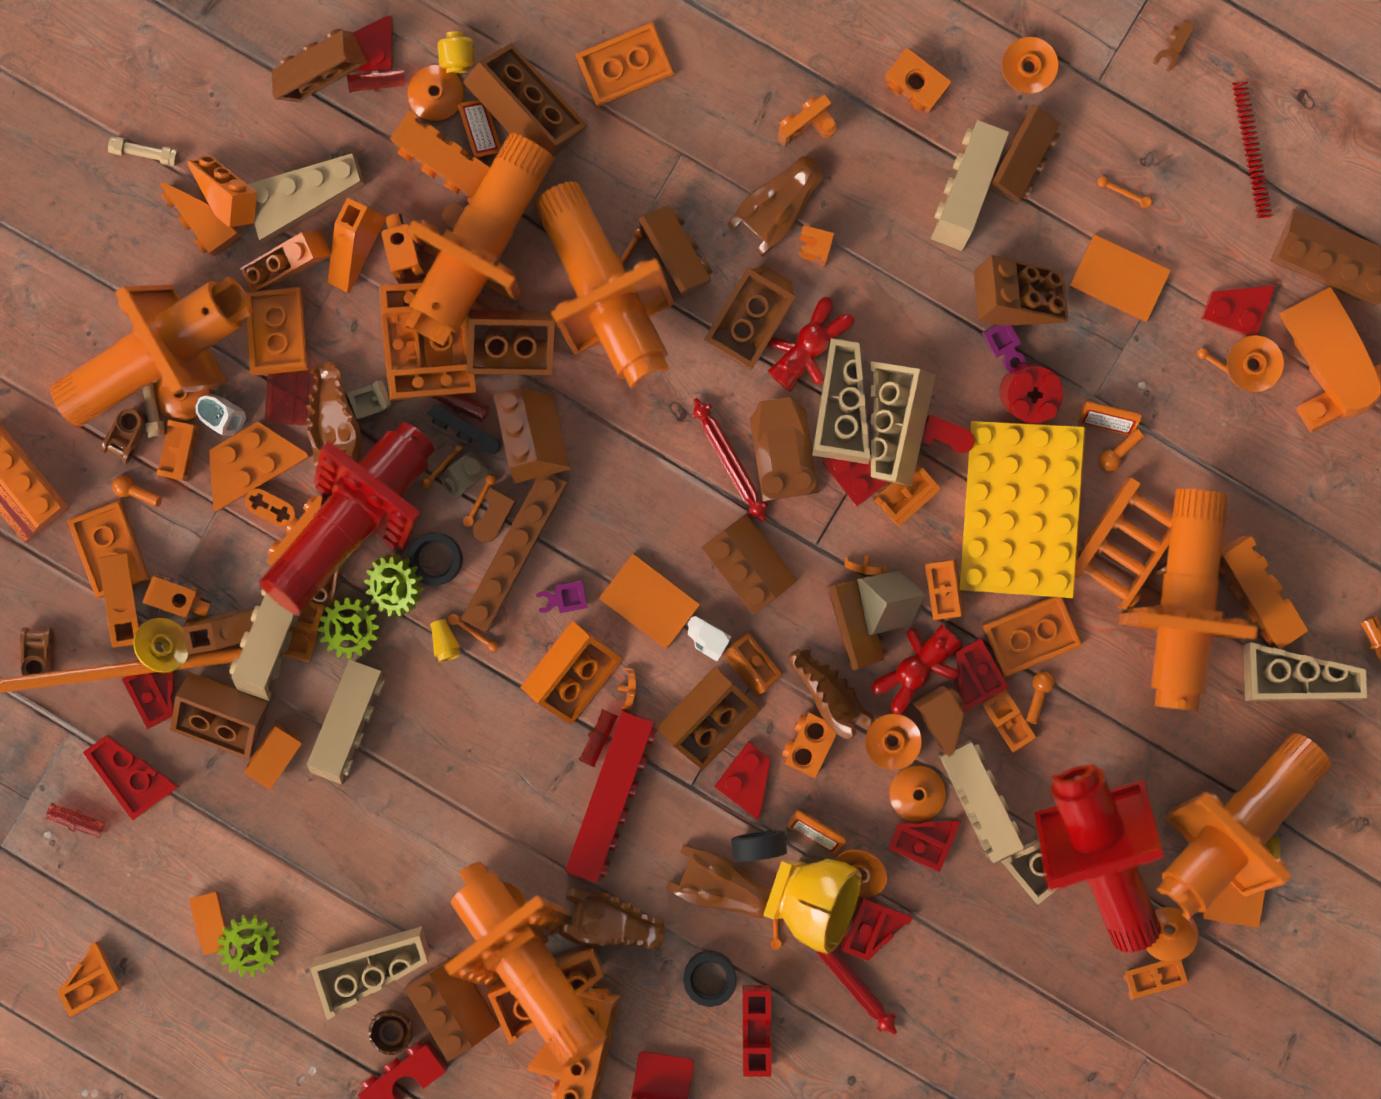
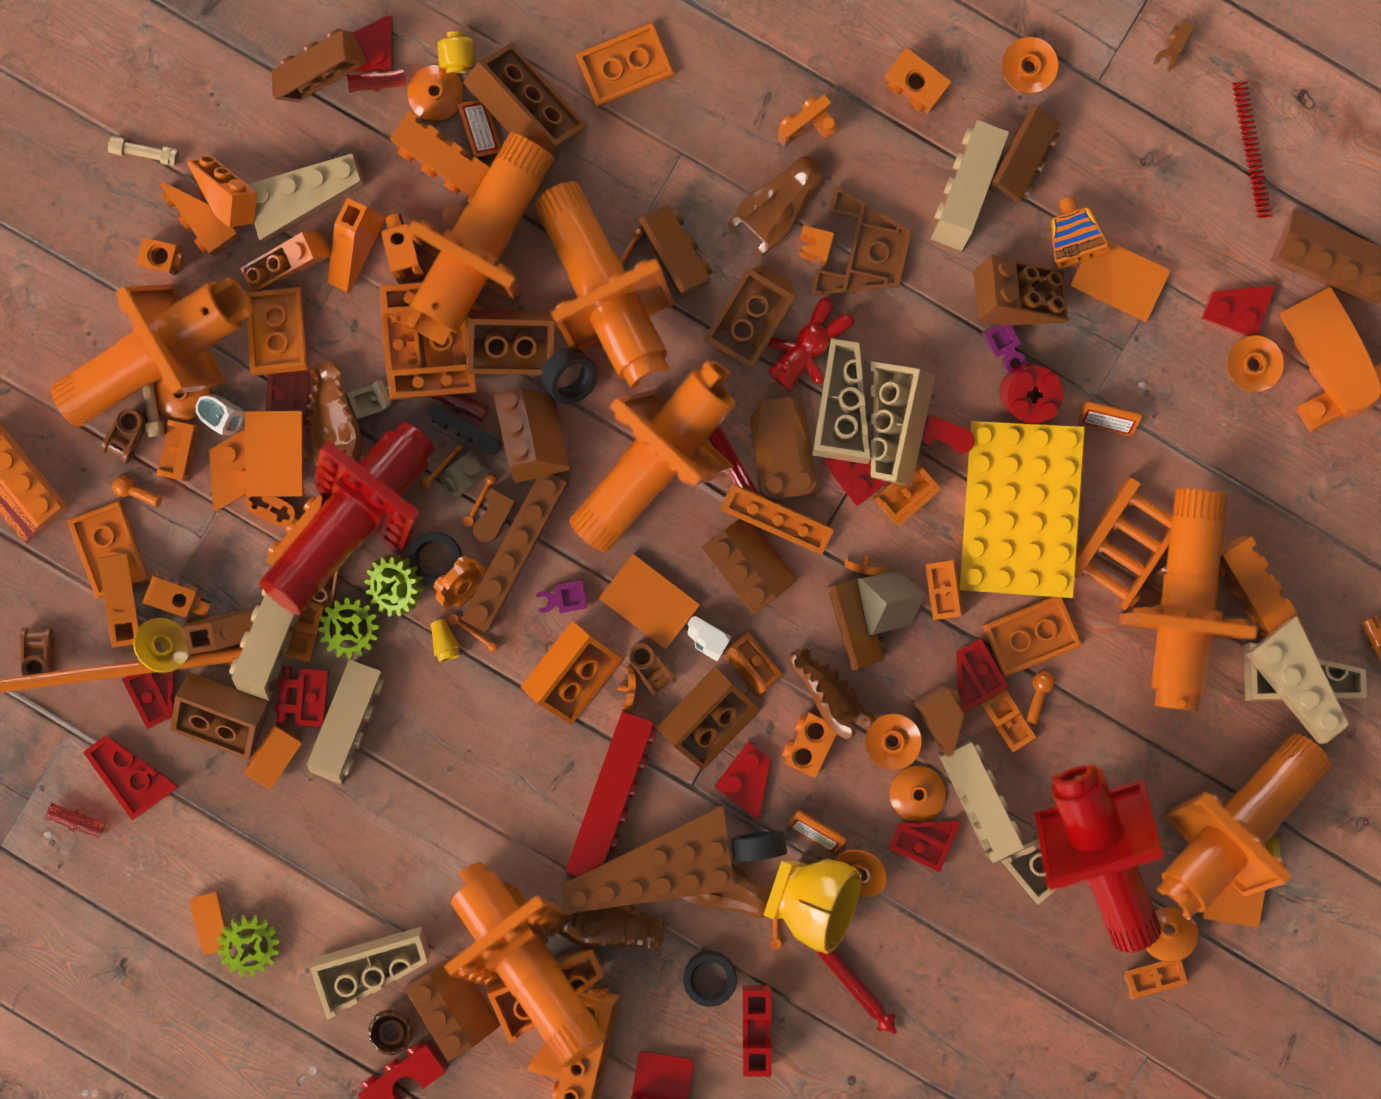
(89, 982): orange wing -> none
(149, 250): none -> orange brick
(274, 454): none -> orange tile
(311, 696): none -> red plate
(459, 583): none -> orange plate
(580, 387): none -> black tyre
(598, 738): clear red pin -> none
(651, 669): none -> dark orange piece
(667, 444): none -> orange piece
(671, 866): none -> dark orange wing
(776, 519): none -> orange plate
(871, 928): red wing -> none
(875, 253): none -> dark orange wing
(916, 669): red animal -> none
(1076, 235): none -> torso
(1111, 459): orange bar -> none
(1145, 202): orange hinge -> none
(1203, 354): orange hinge -> none
(1297, 677): none -> tan wedge

